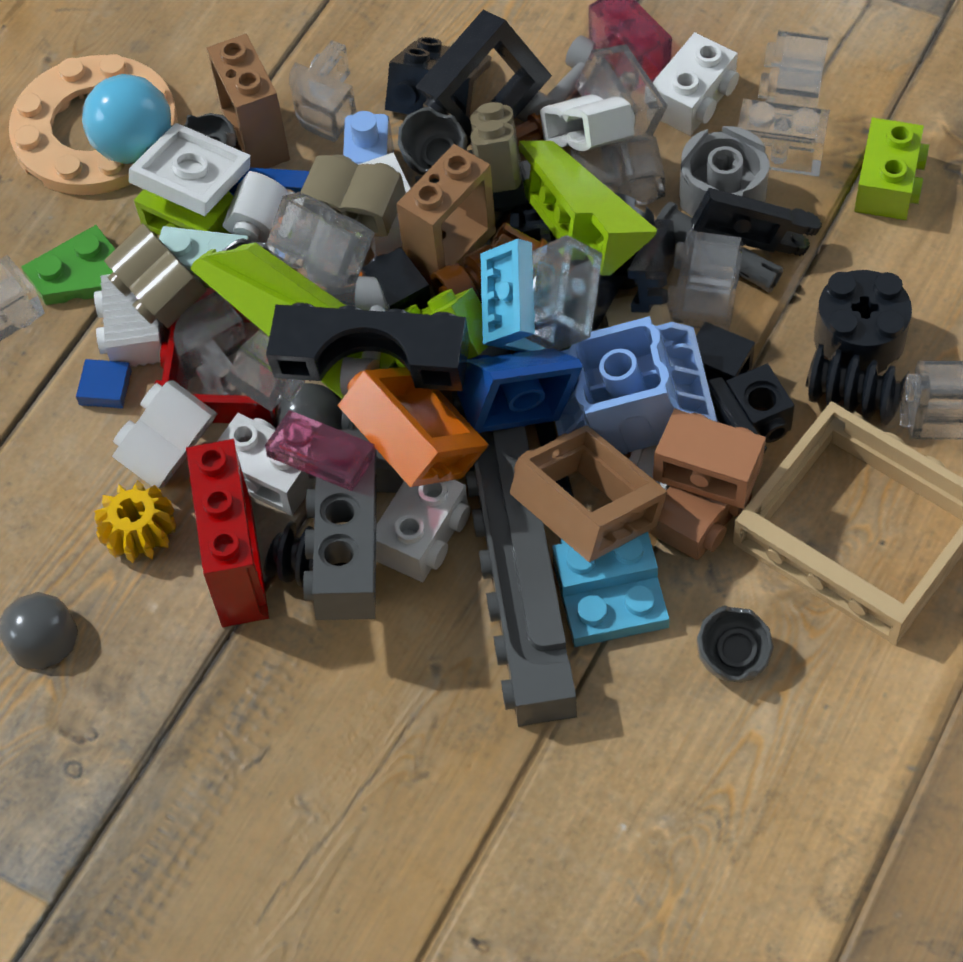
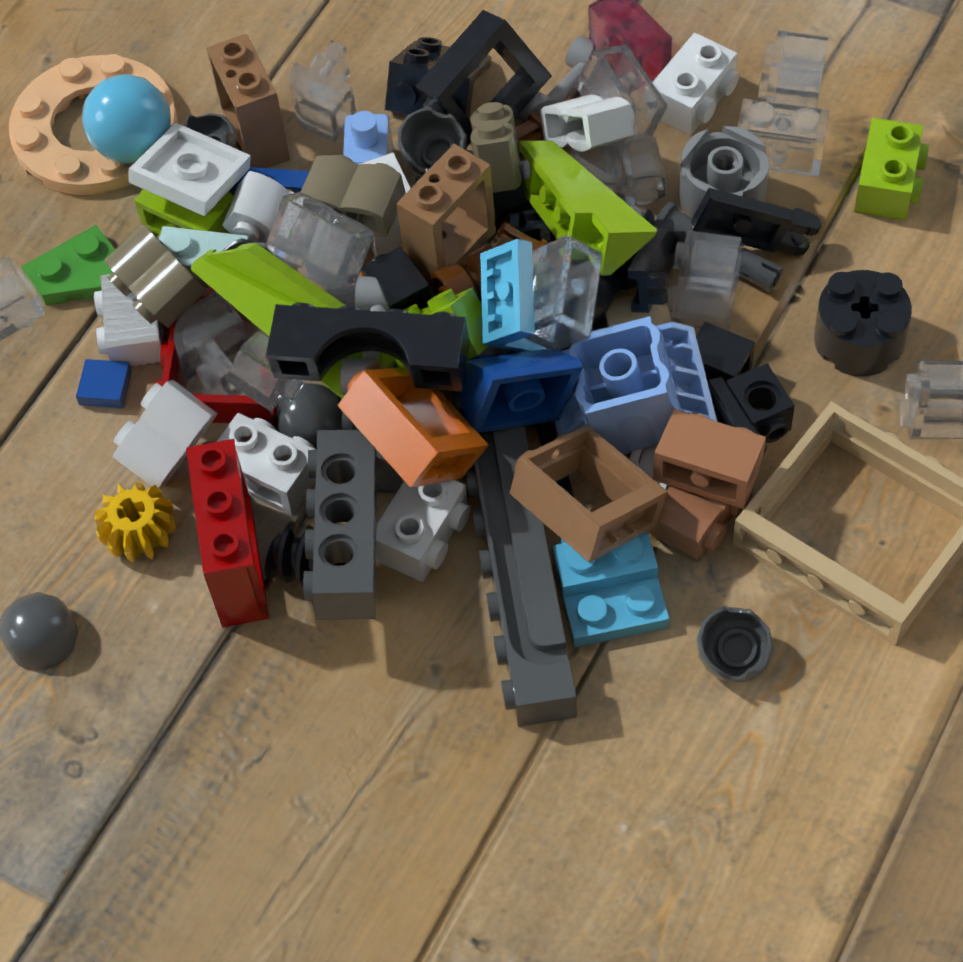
(320, 450): clear pink plate -> none
(855, 385): black piece -> none

